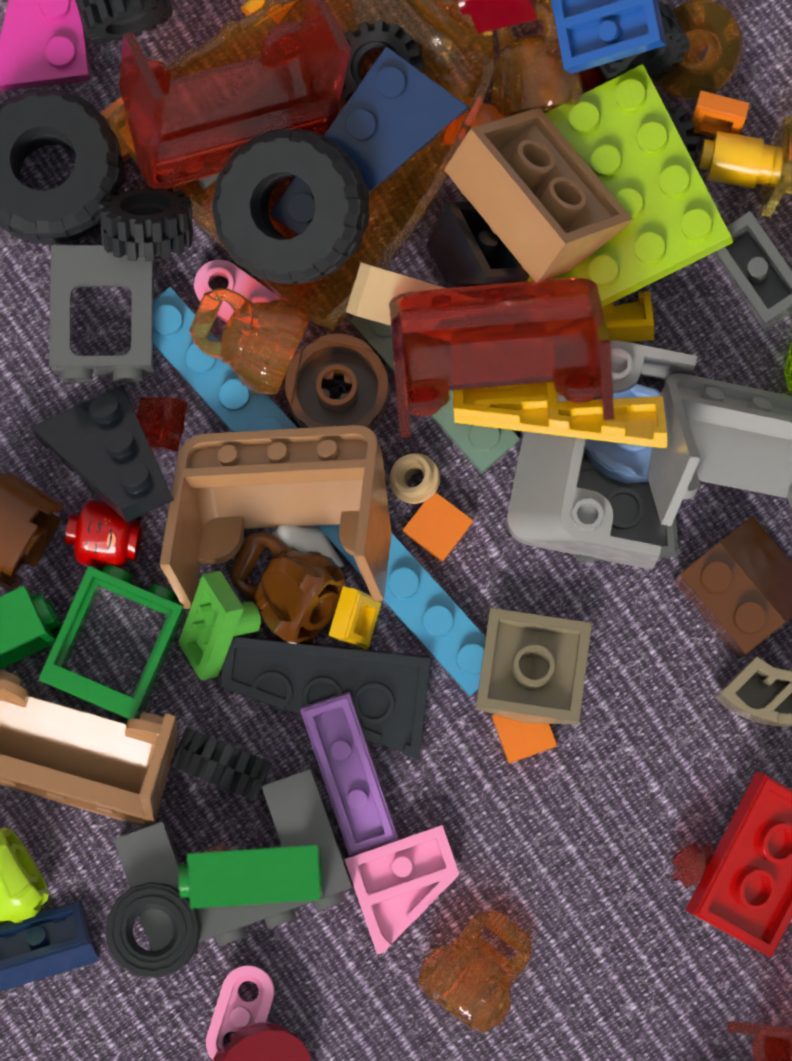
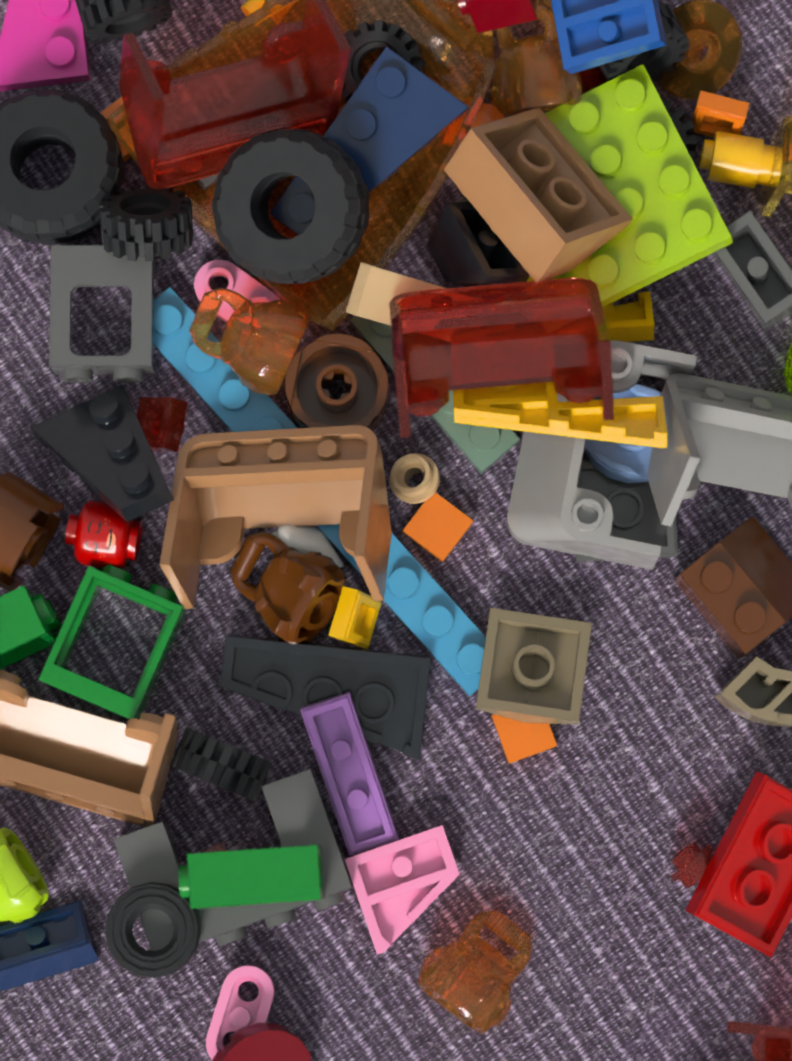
(213, 623): bright green tile -> none

